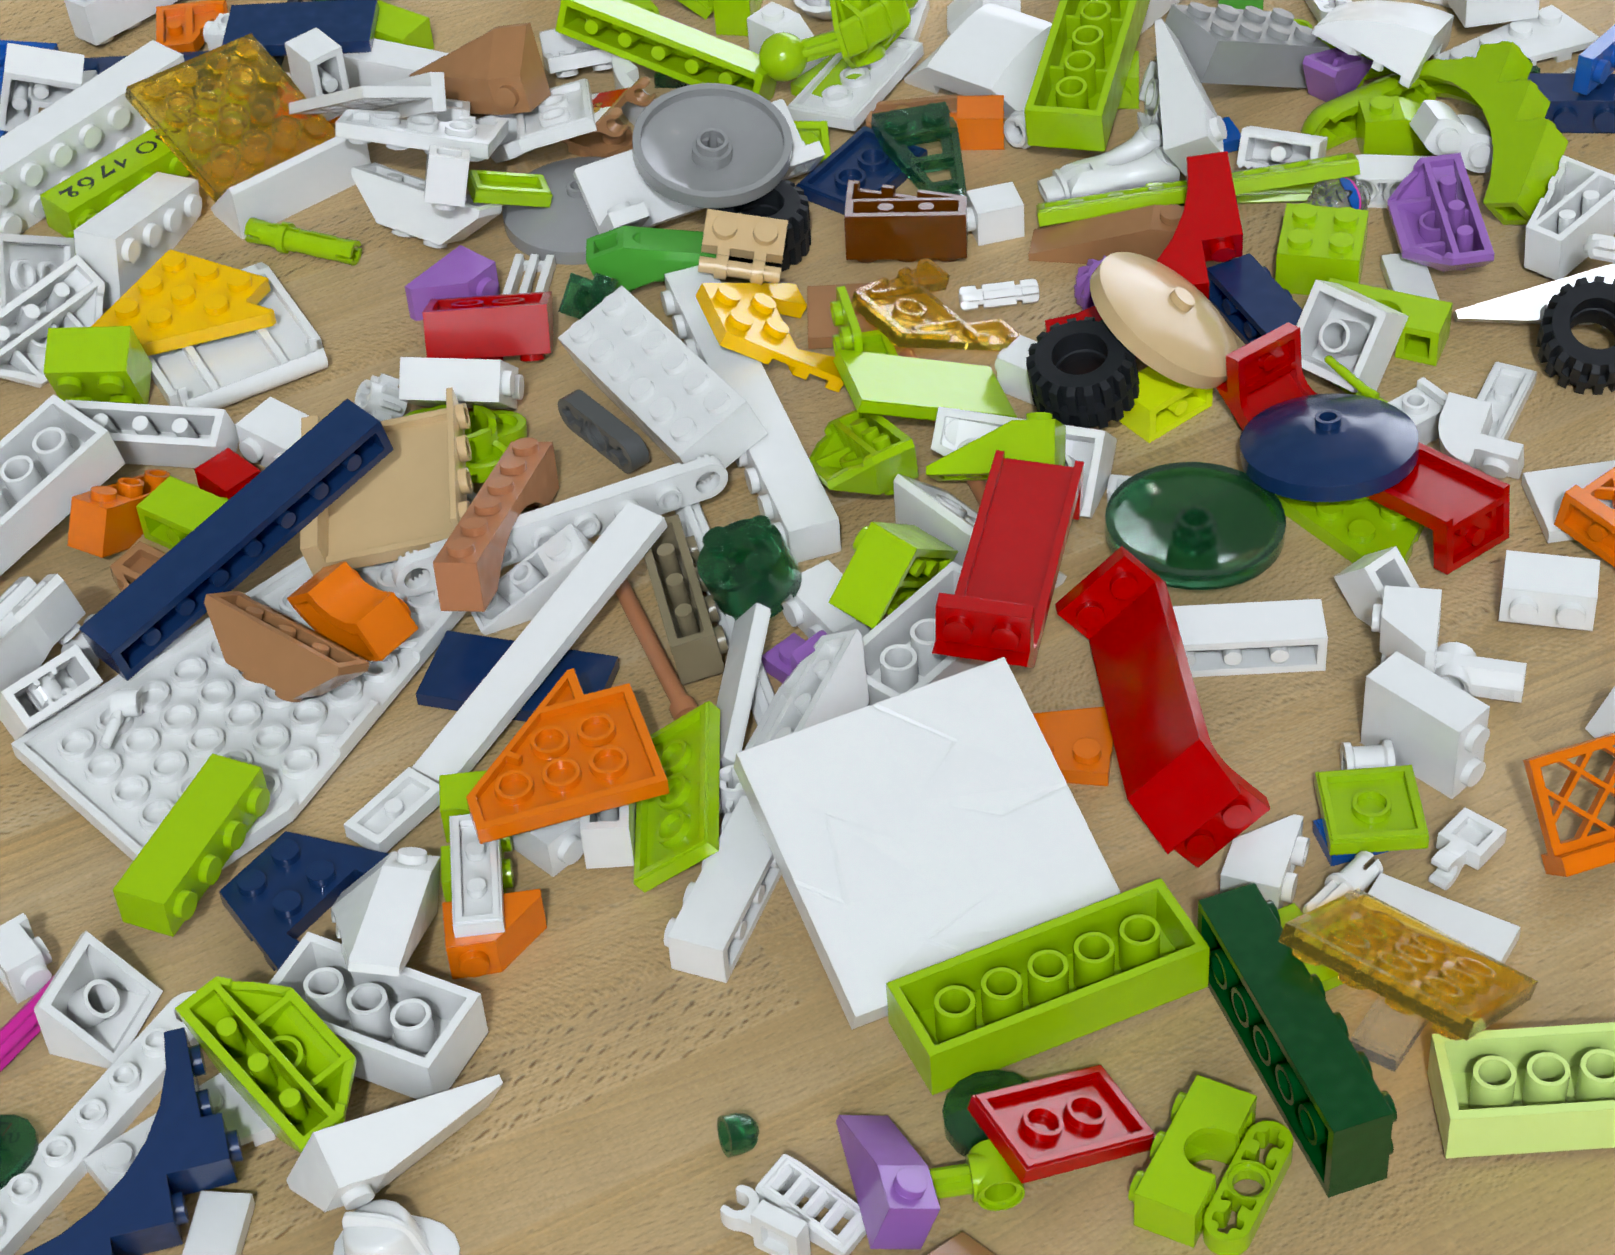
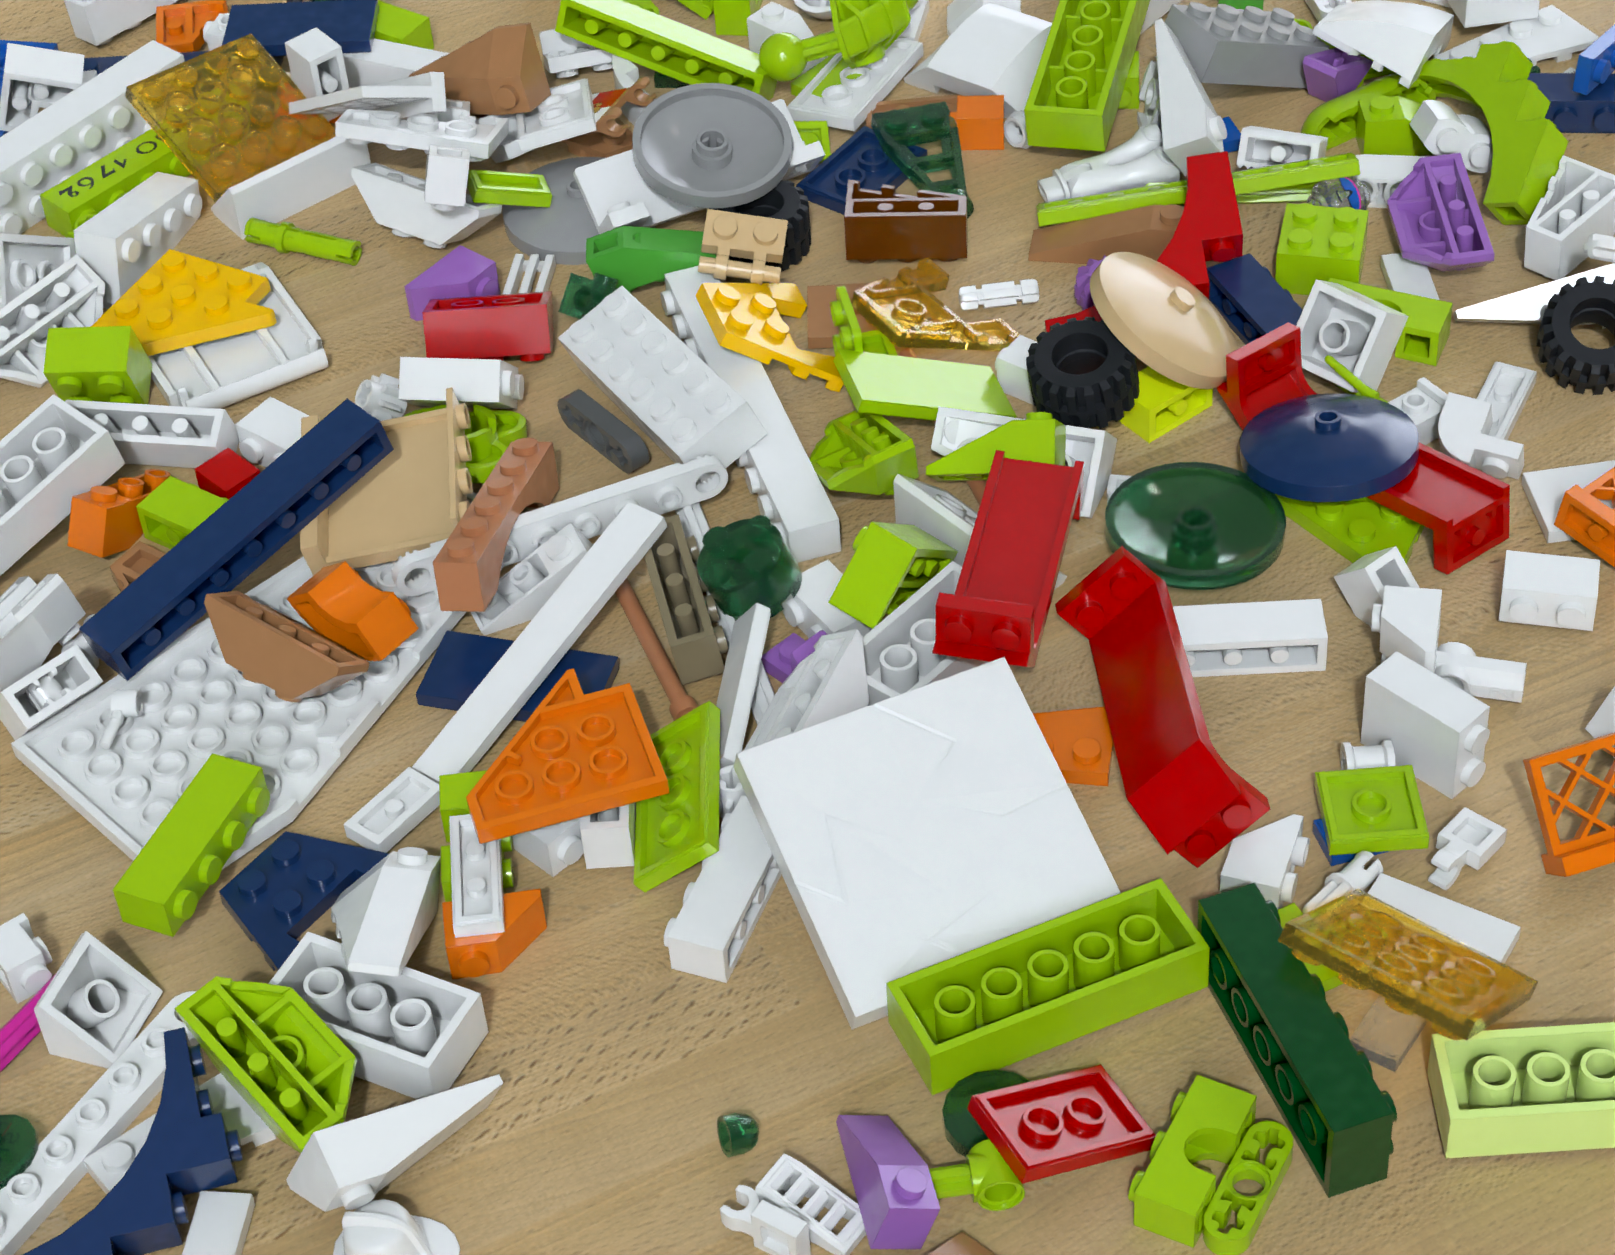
(995, 213): white brick -> none

